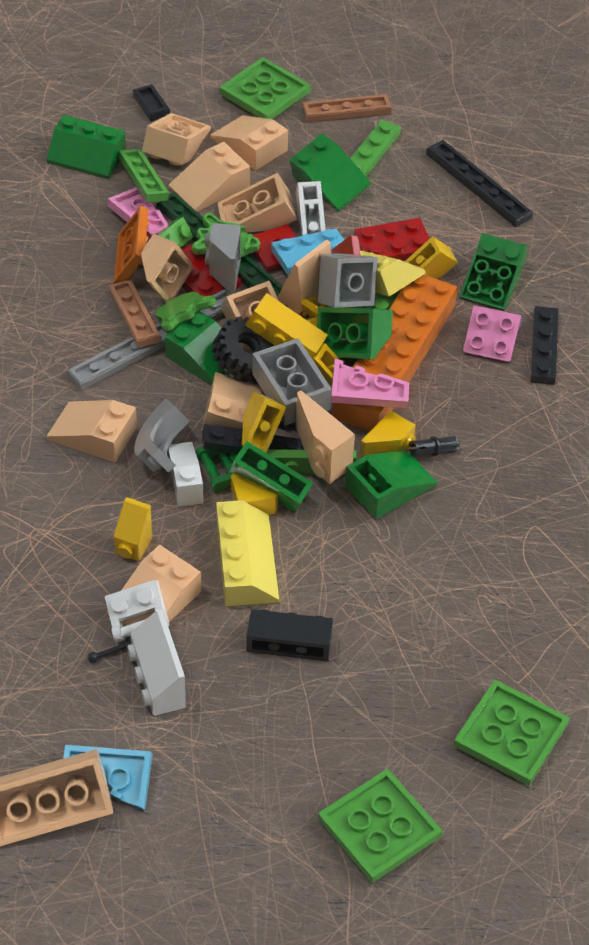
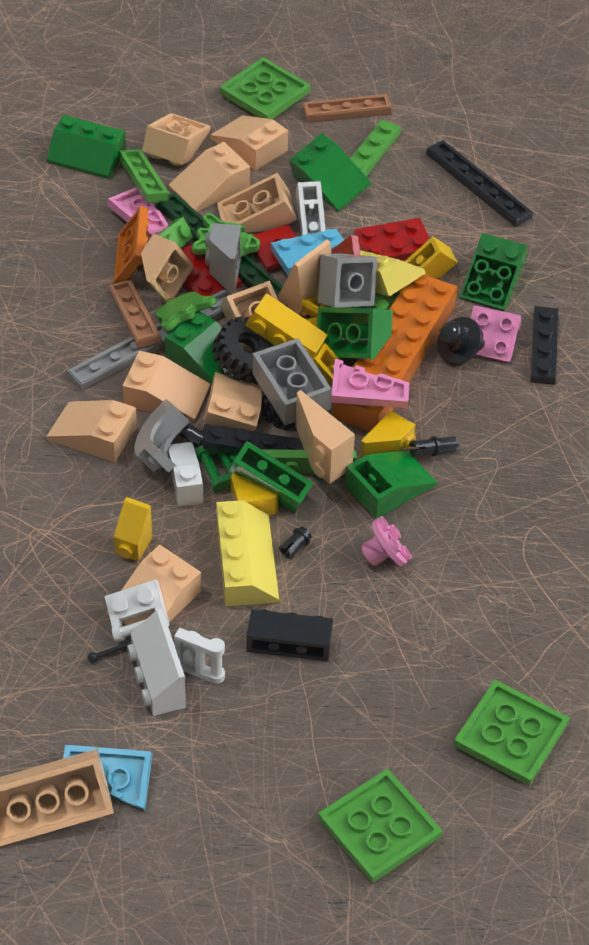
(151, 102): black tile -> none
(157, 379): none -> light nougat slope
(191, 654): none -> white plate
(192, 434): none -> black pin
(261, 420): yellow slope -> none
(300, 537): none -> black pin
(385, 544): none -> bright pink plate
(460, 340): none -> black plate

